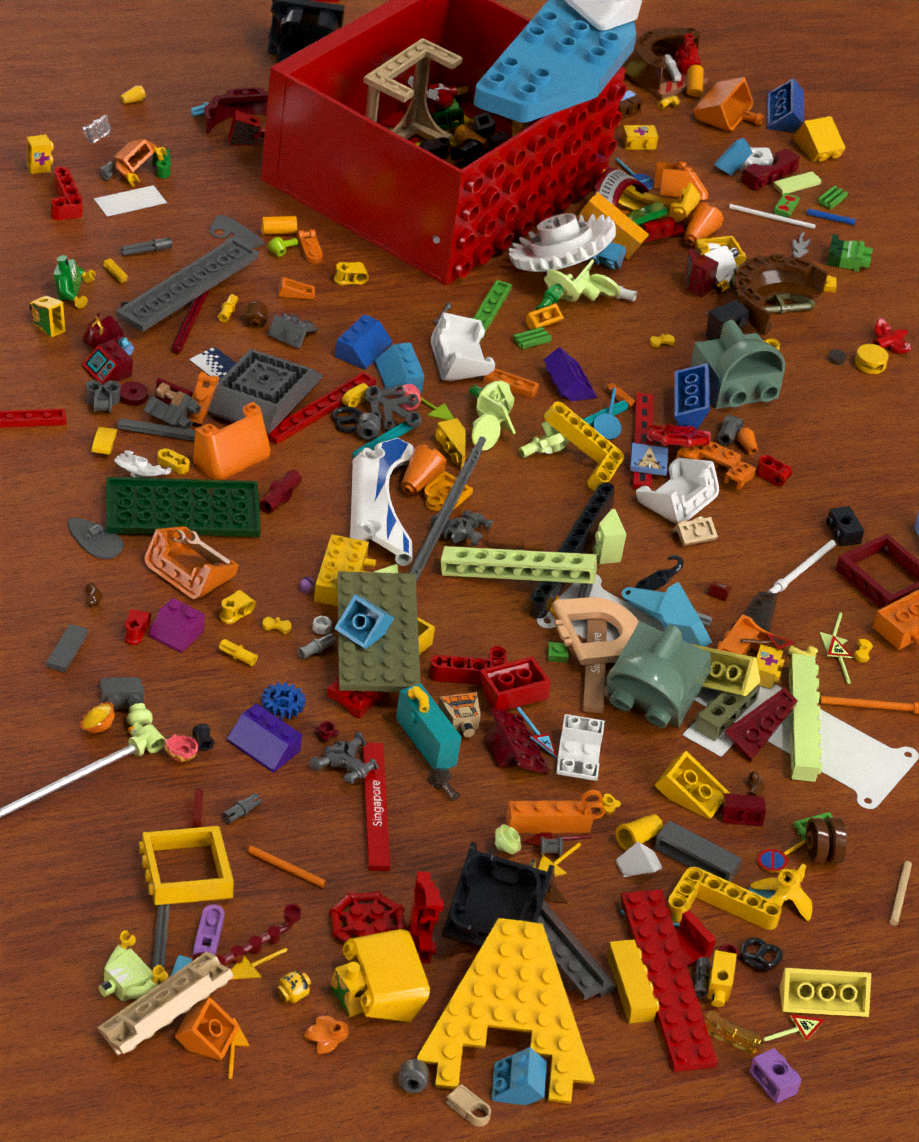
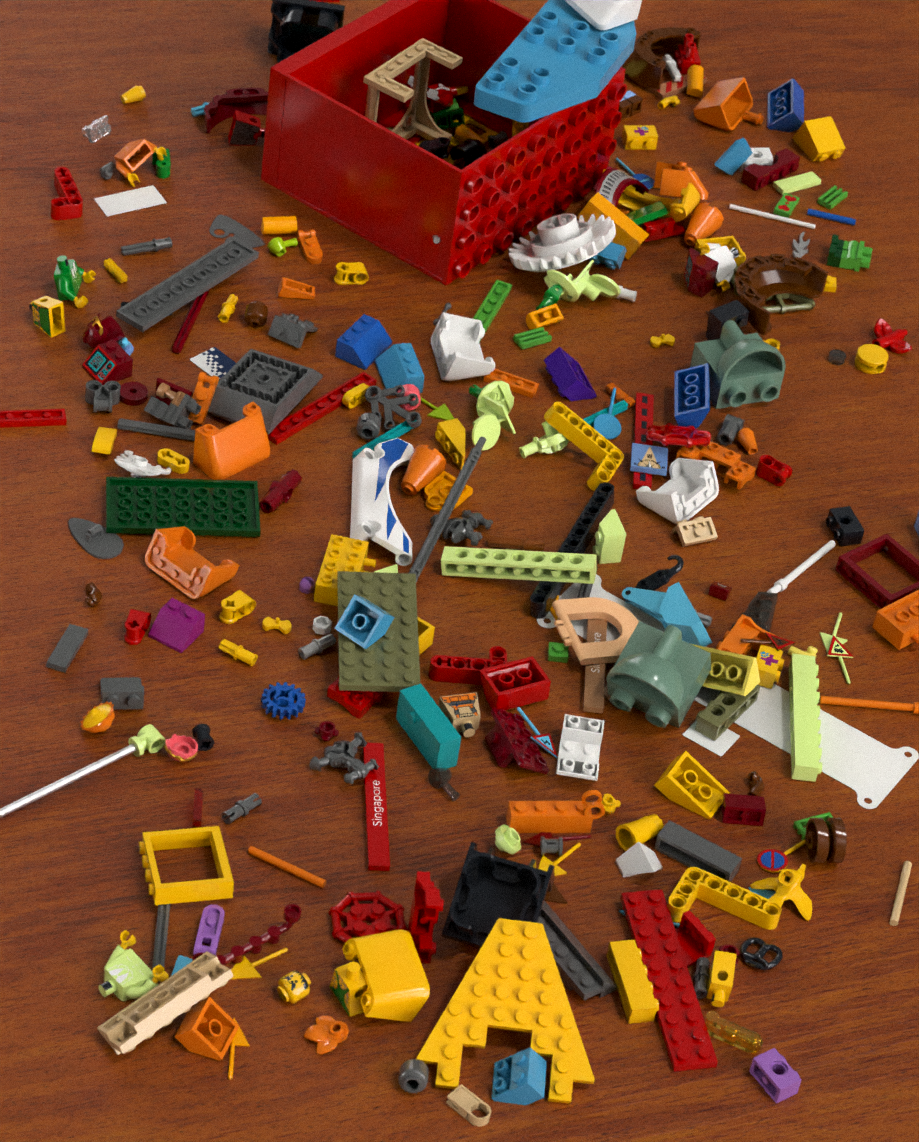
(39, 154): yellow brick -> none
(137, 717): yellowish green animal -> none
(200, 547): medium nougat flag -> none
(265, 738): dark purple slope -> none
(346, 419): black piece -> none
(417, 692): yellow arm -> none
(484, 125): dark grey brick -> none
(760, 724): dark red wing -> none
(804, 1025): piece -> none
(825, 992): light yellow slope -> none
(864, 648): yellow piece -> none

